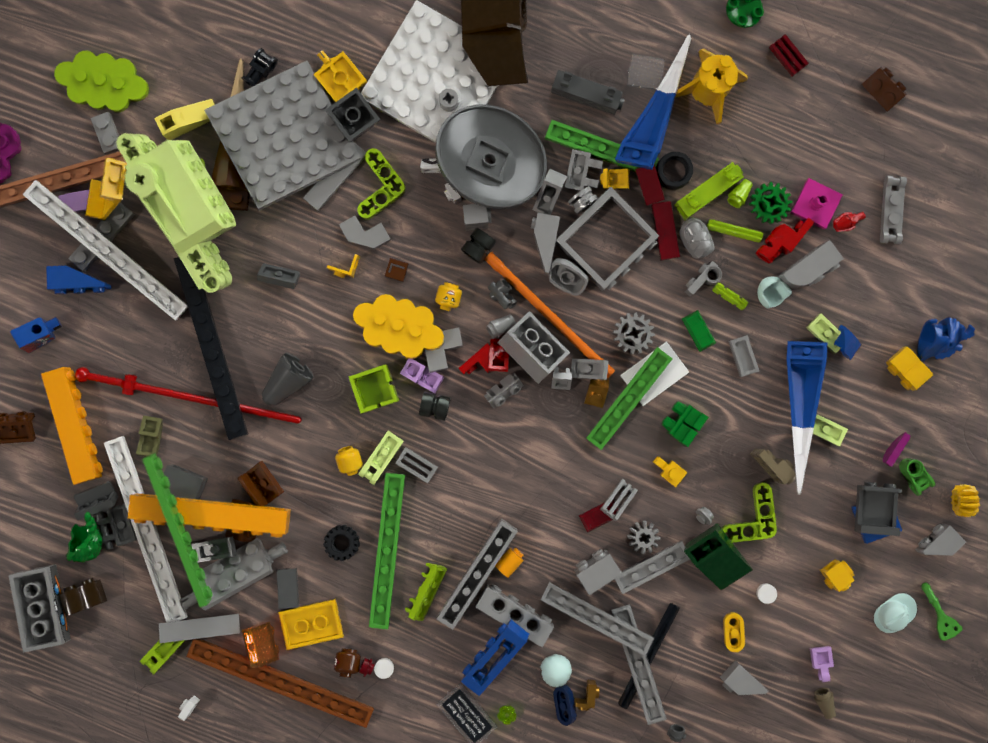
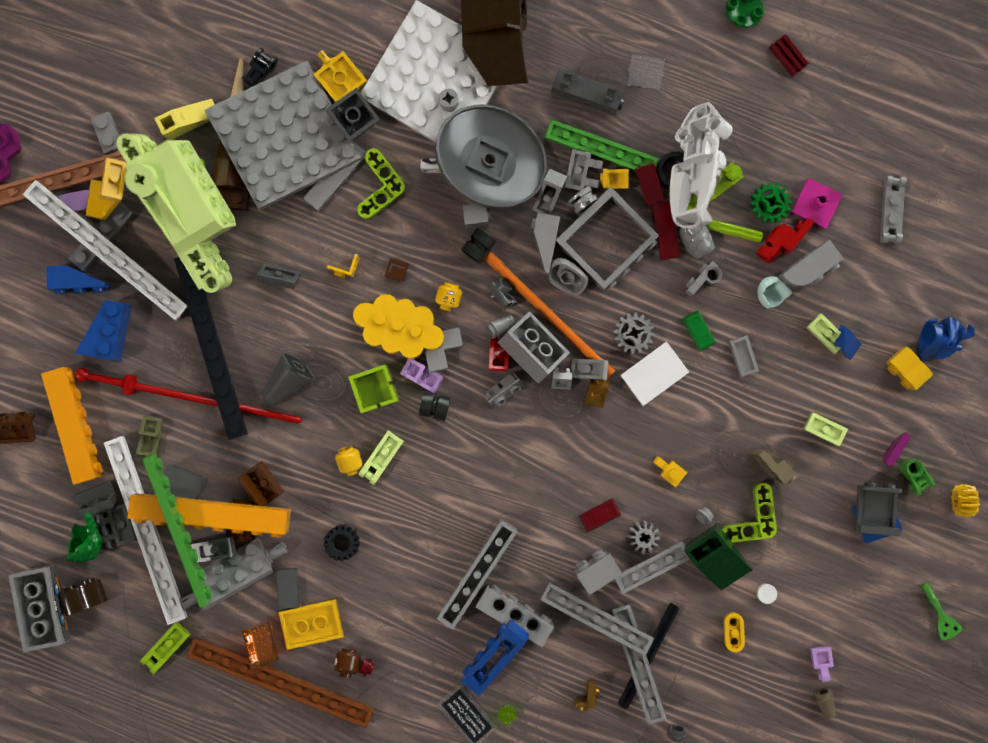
(29, 336): blue torso -> none
(101, 81): lime plate -> none
(107, 332): none -> blue wedge
(187, 707): white plate -> none
(199, 628): light grey tile -> none
(371, 238): light grey tile -> none
(384, 668): white tile -> none
(387, 551): bright green plate -> none
(403, 456): light grey tile -> none
(426, 592): lime plate -> none
(451, 194): white plate -> none
(480, 357): red slope -> none
(510, 561): light orange brick -> none
(556, 670): light aqua hair -> none
(564, 705): dark blue plate -> none
(627, 488): light grey tile -> none
(629, 398): bright green plate -> none
(648, 133): blue plate -> none
(686, 415): green hips -> none
(700, 167): none -> white piece
(713, 81): yellow brick -> none
(730, 296): lime axle -> none
(739, 194): lime cone -> none
(741, 681): light grey slope -> none
(805, 378): blue plate -> none
(838, 575): yellow brick -> none
(847, 221): red piece -> none
(884, 88): reddish brown bracket -> none
(895, 613): light aqua piece -> none
(941, 542): light grey slope -> none

